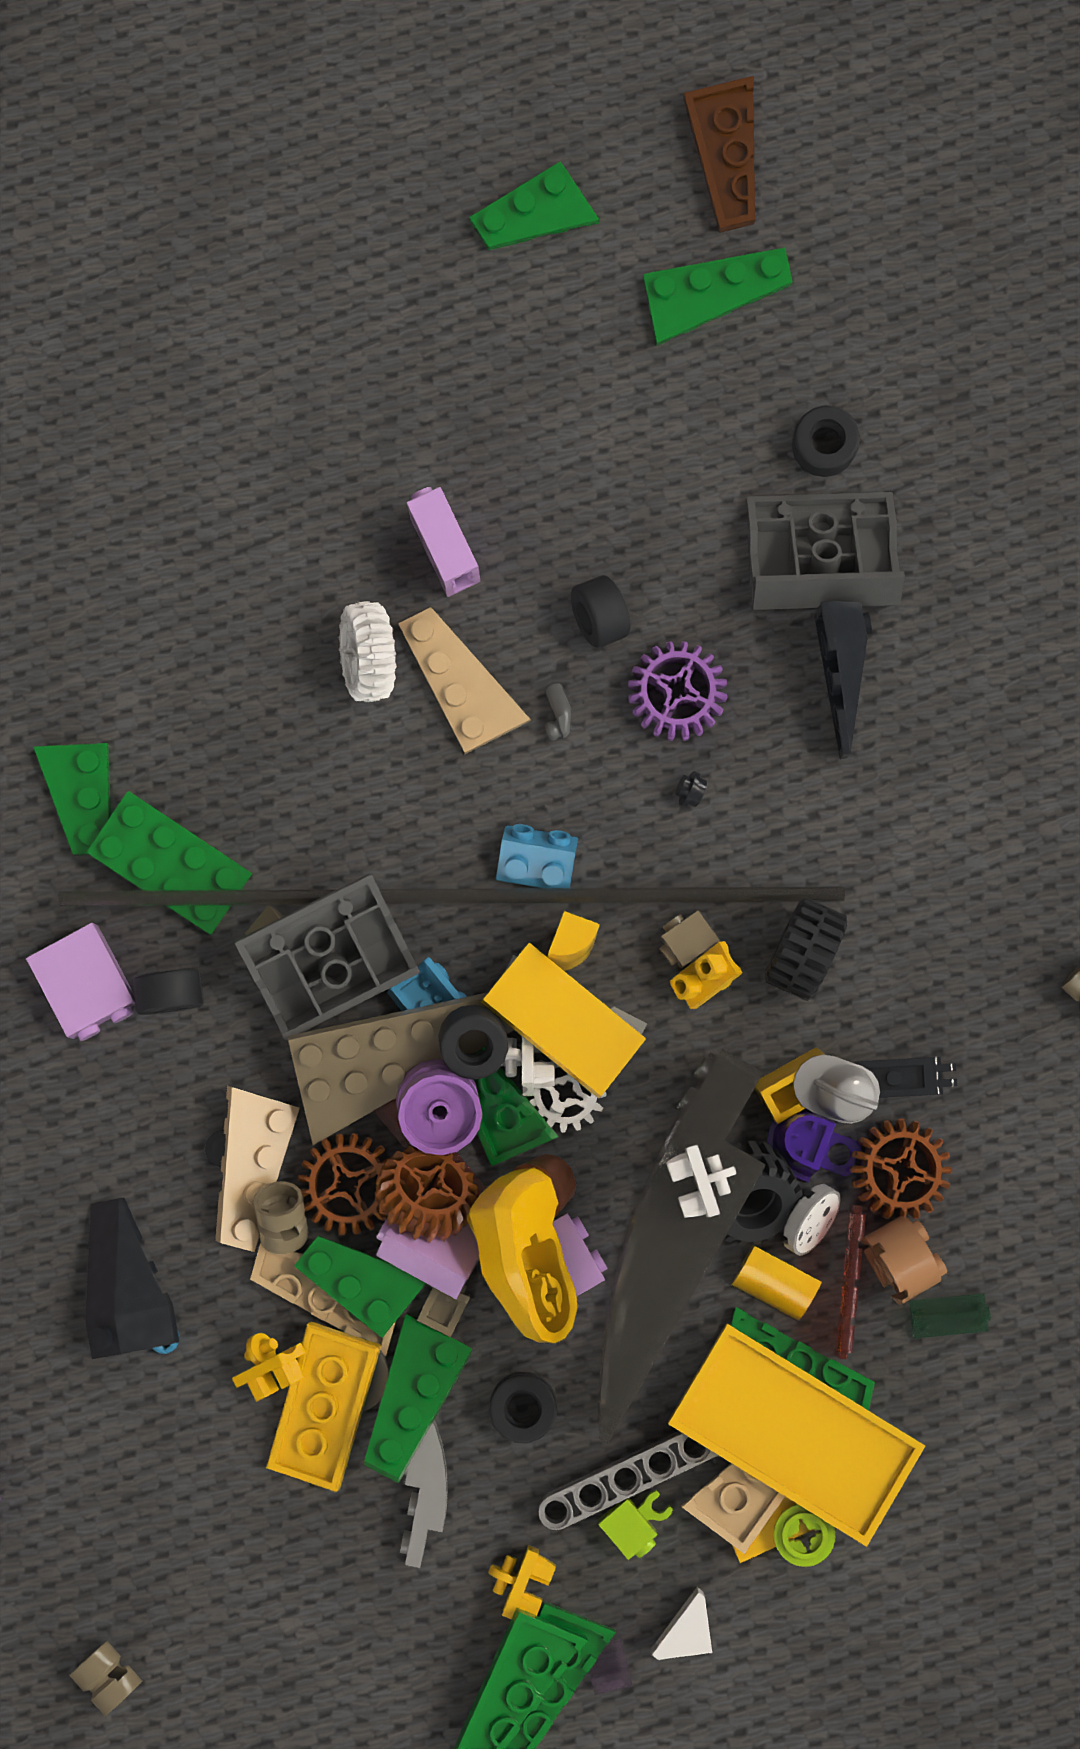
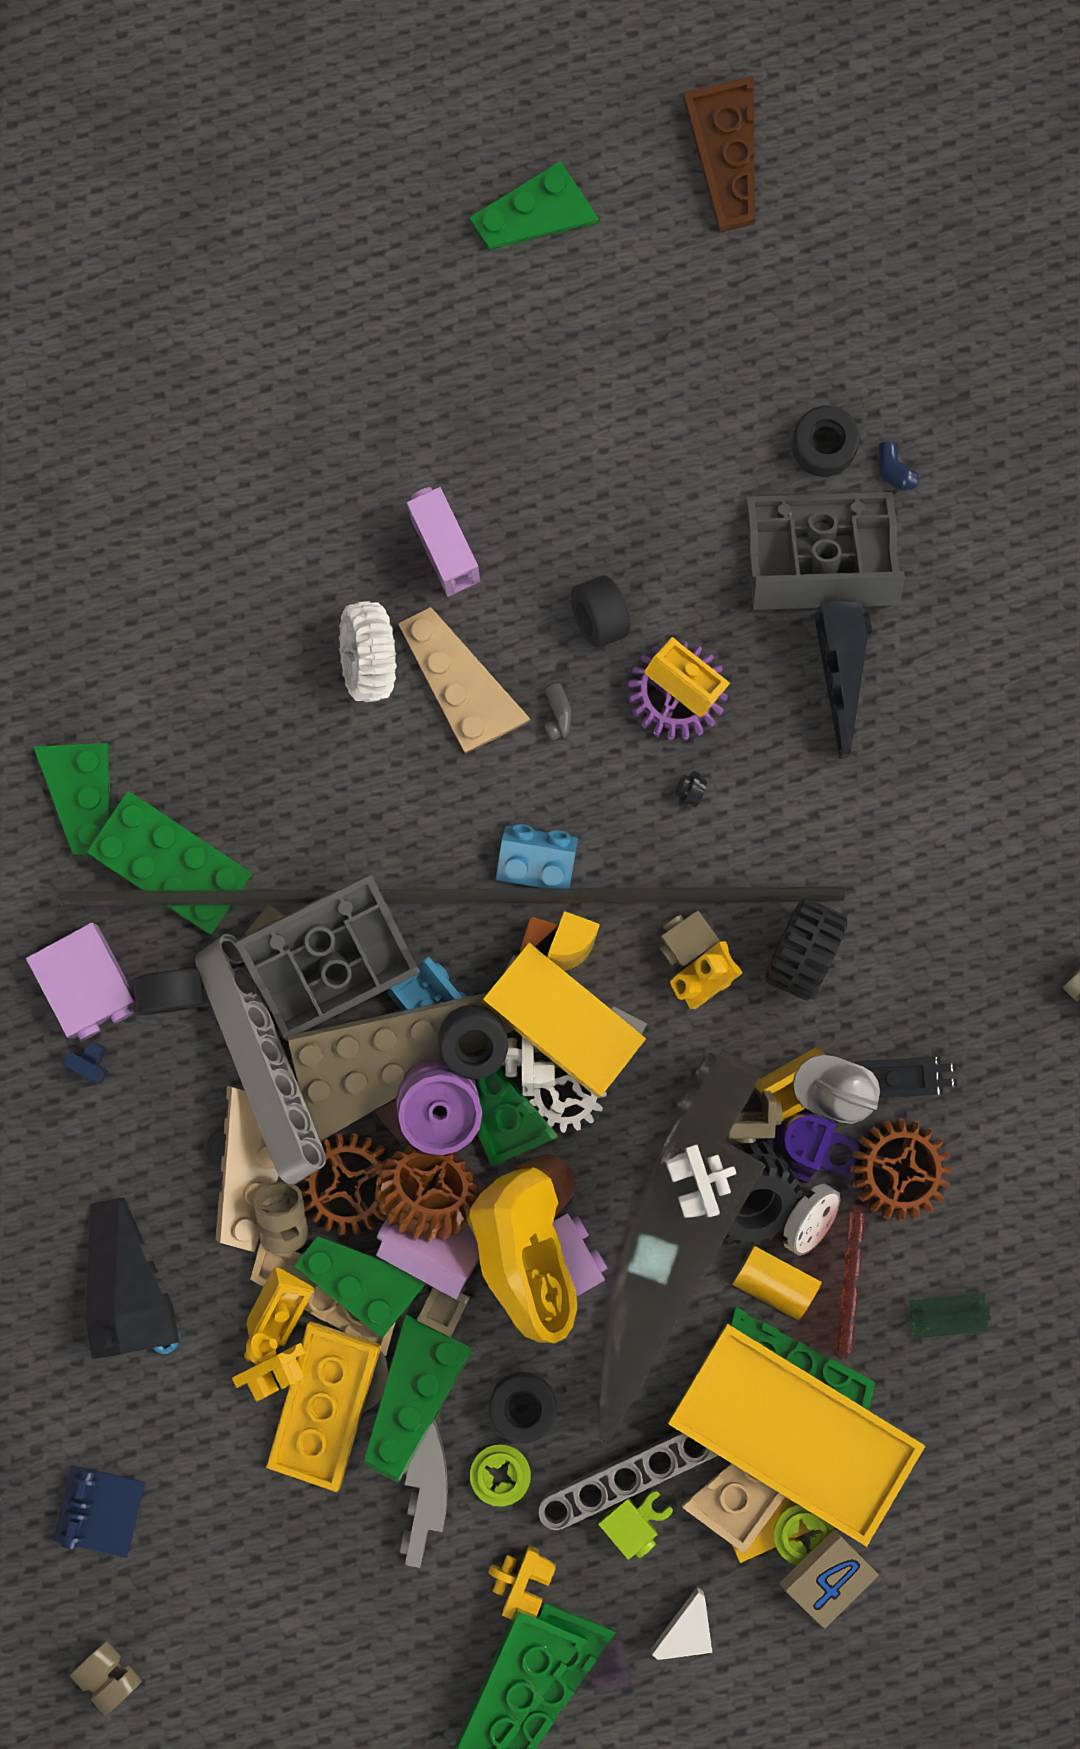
(88, 1063): none -> dark blue tile
(99, 1511): none -> dark blue hinge
(260, 1061): none -> light grey beam
(279, 1306): none -> yellow slope
(482, 1479): none -> lime gear
(537, 932): none -> orange slope
(653, 1258): none -> clear light blue slope
(686, 677): none -> yellow slope
(701, 292): green wing -> none
(758, 1124): none -> dark tan bracket
(829, 1579): none -> dark tan tile
(893, 471): none -> dark blue arm
(903, 1258): medium nougat brick -> none

